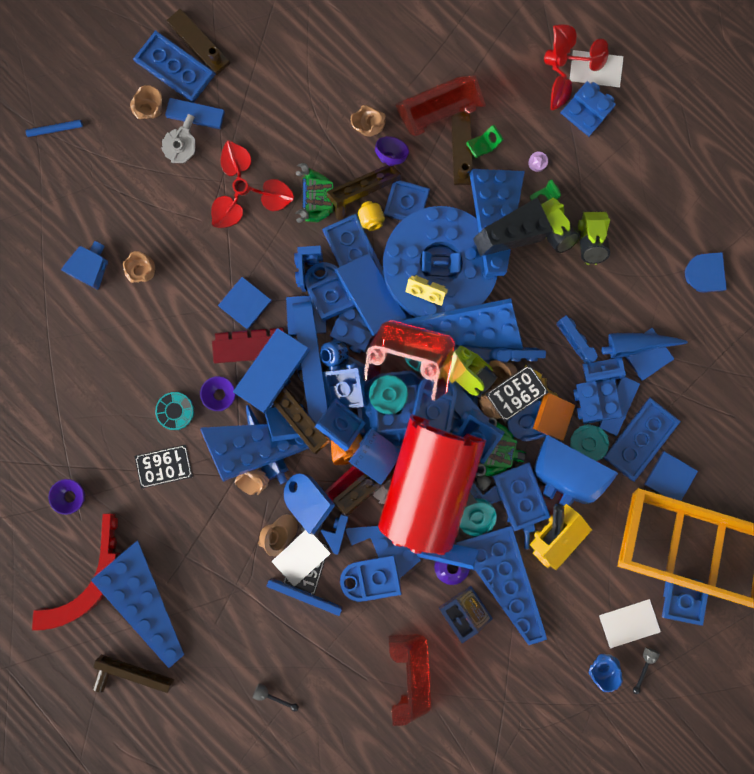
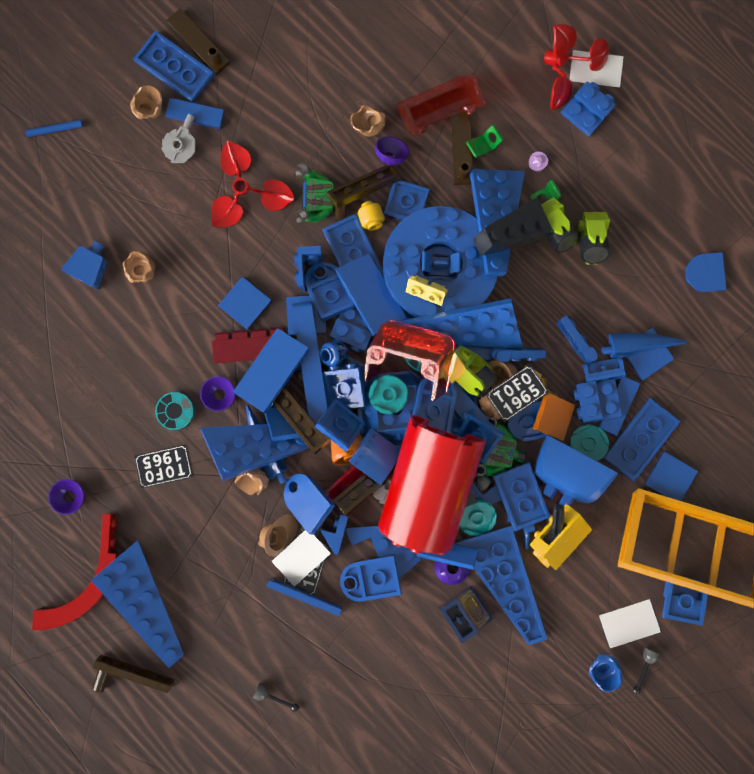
(415, 653): clear red windscreen -> none

